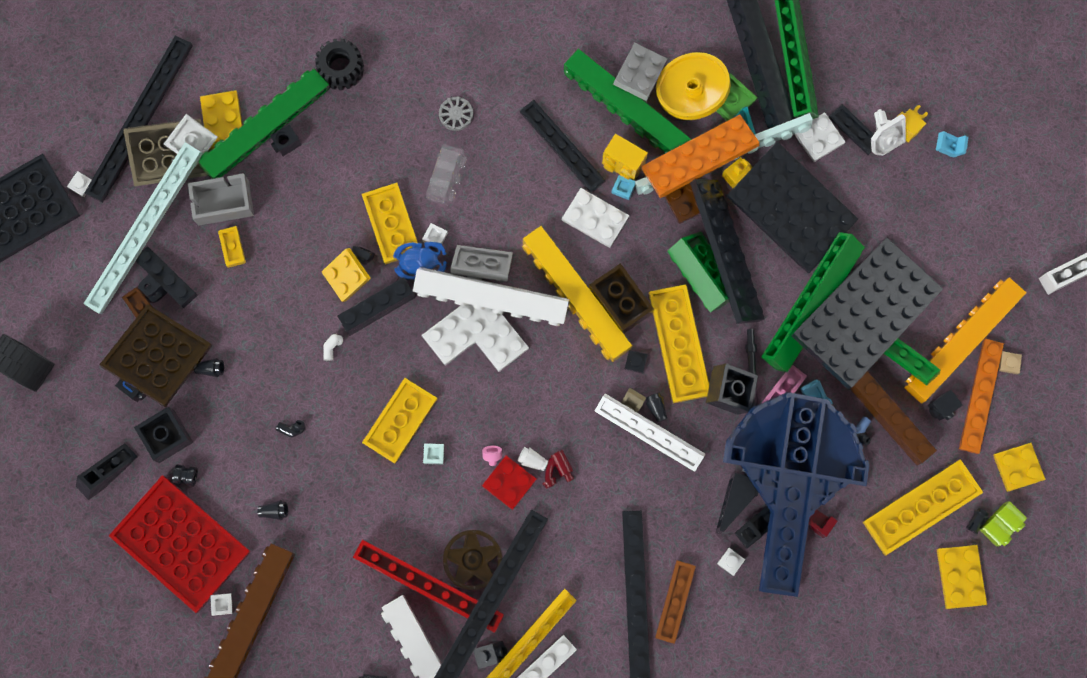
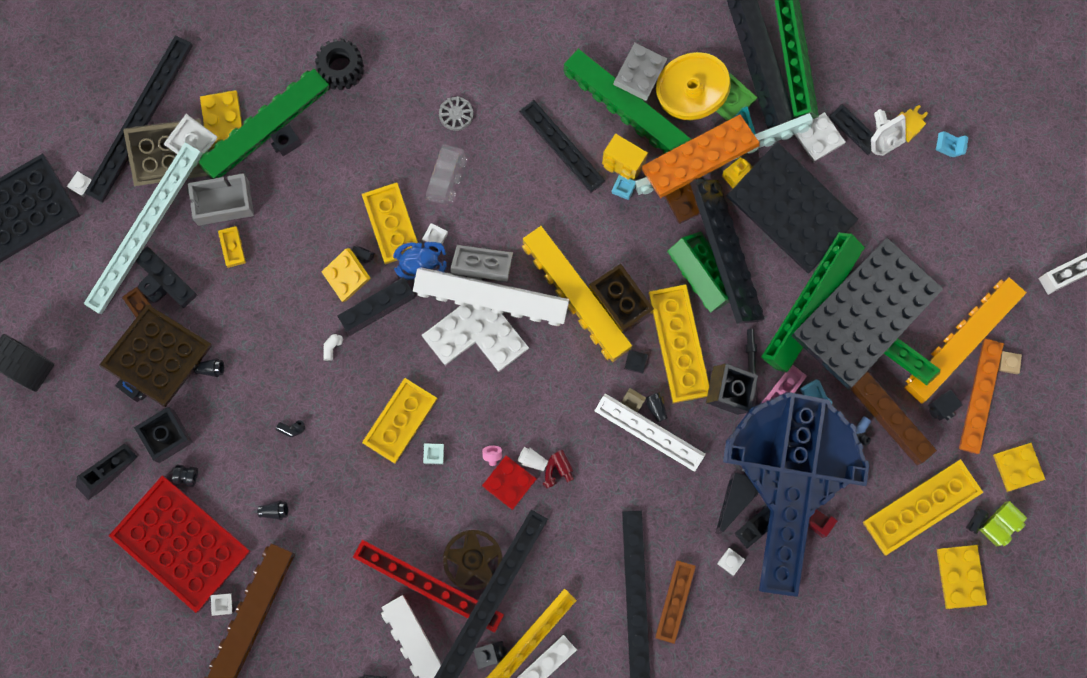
(595, 217): white plate -> none

